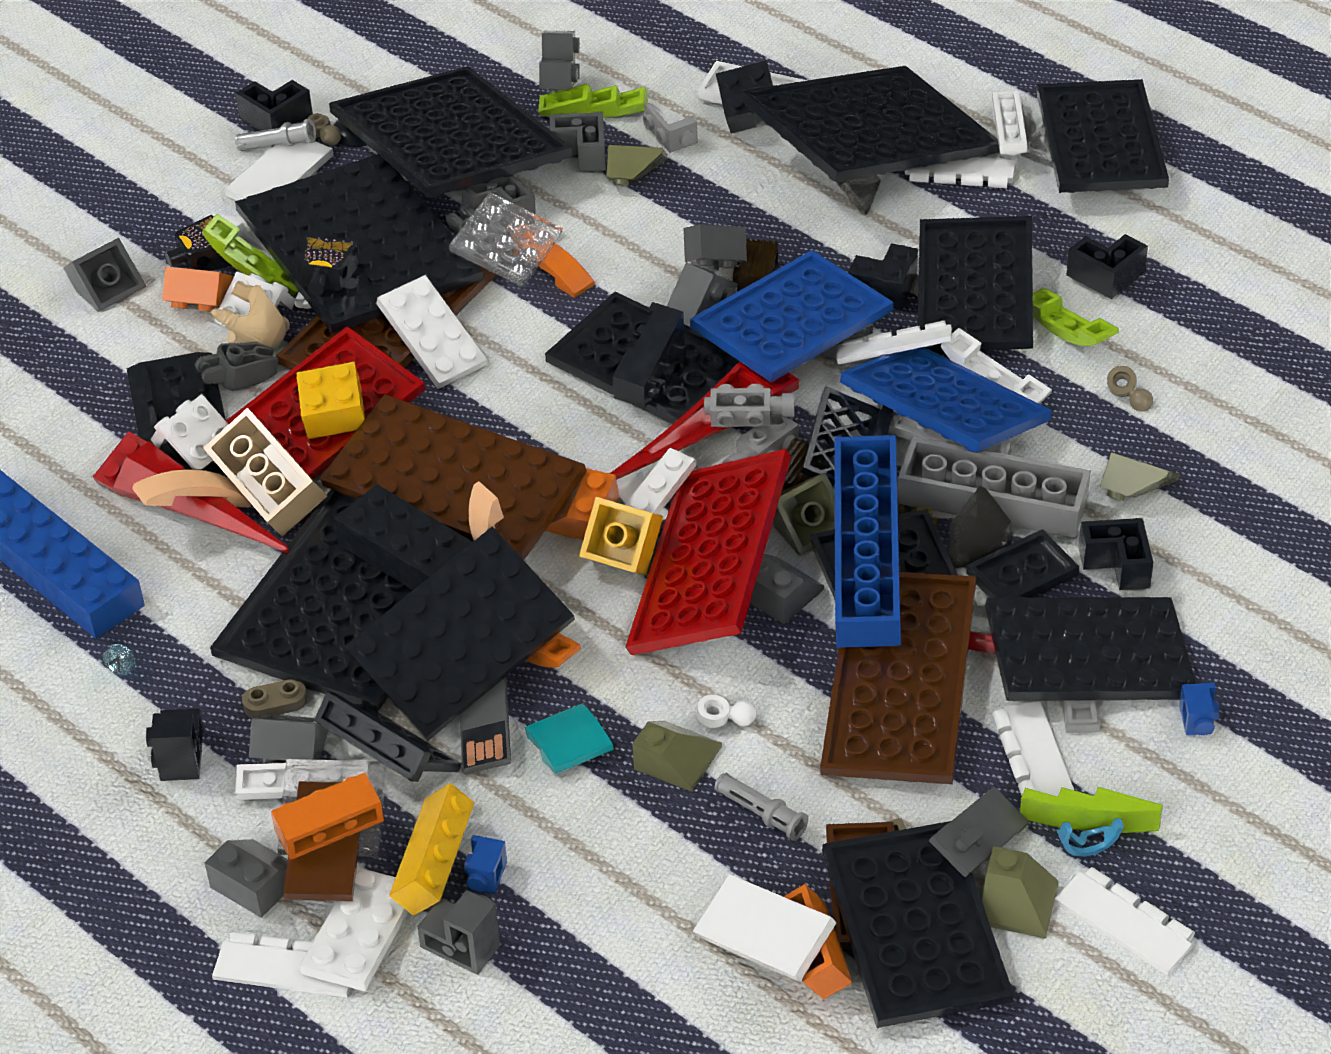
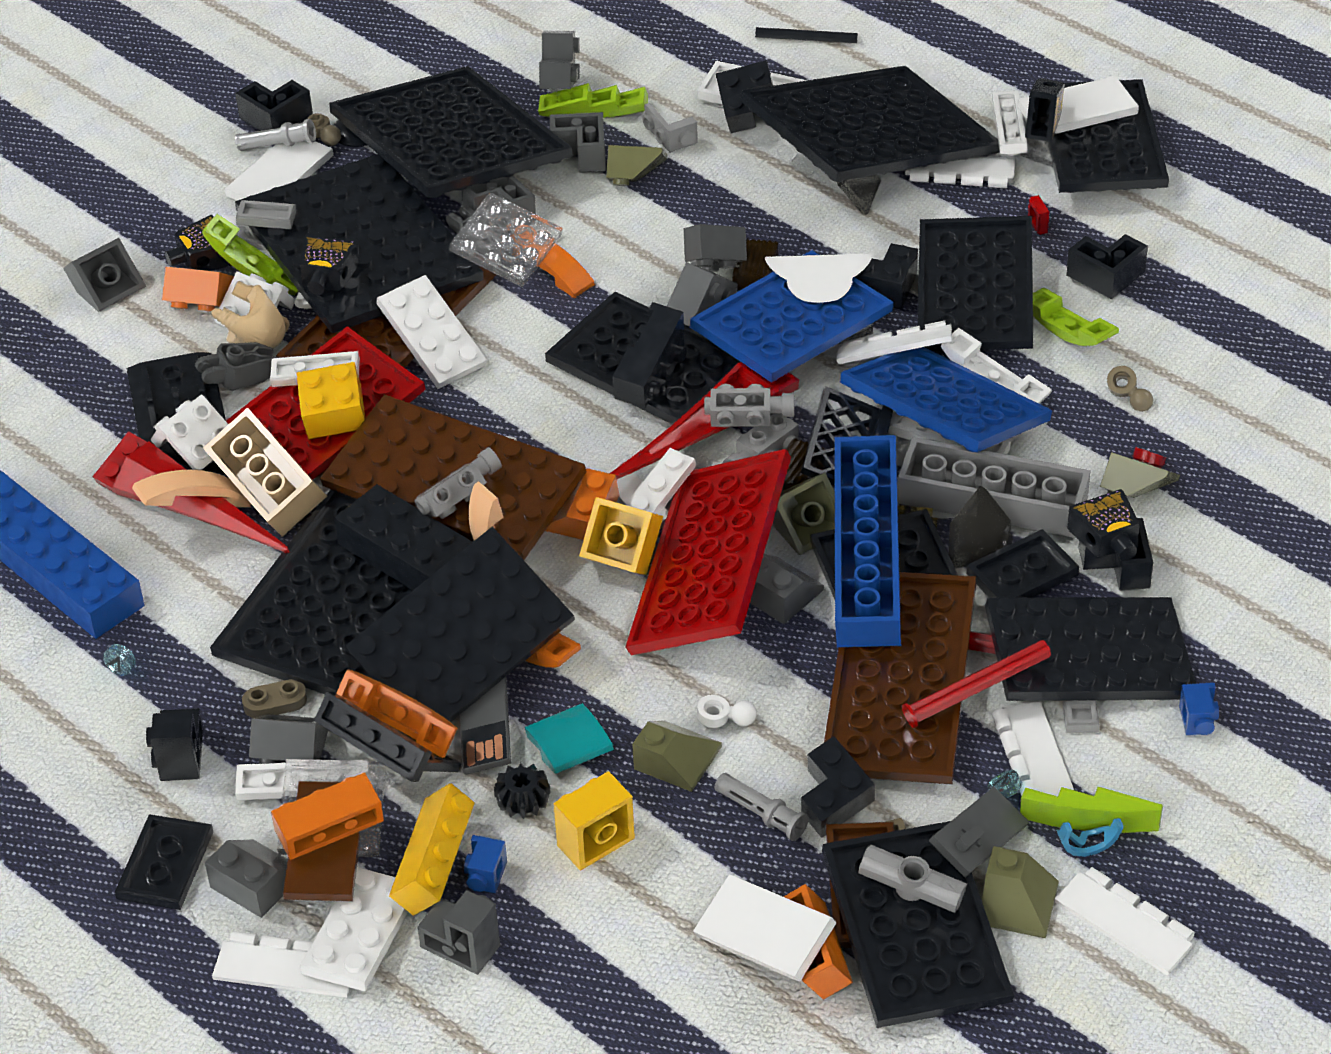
(164, 862): none -> black tile
(266, 214): none -> light grey tile
(285, 369): none -> white tile
(399, 711): none -> orange slope
(454, 489): none -> light grey brick
(522, 790): none -> black gear
(594, 820): none -> yellow brick
(809, 35): none -> black bar
(819, 276): none -> white sticker
(841, 789): none -> black brick
(929, 886): none -> light grey piece
(975, 683): none -> red axle
(1006, 783): none -> clear light blue tile
(1039, 214): none -> red tile
(1044, 101): none -> black torso
(1090, 104): none -> white tile
(1105, 525): none -> black torso
(1149, 457): none -> red tile

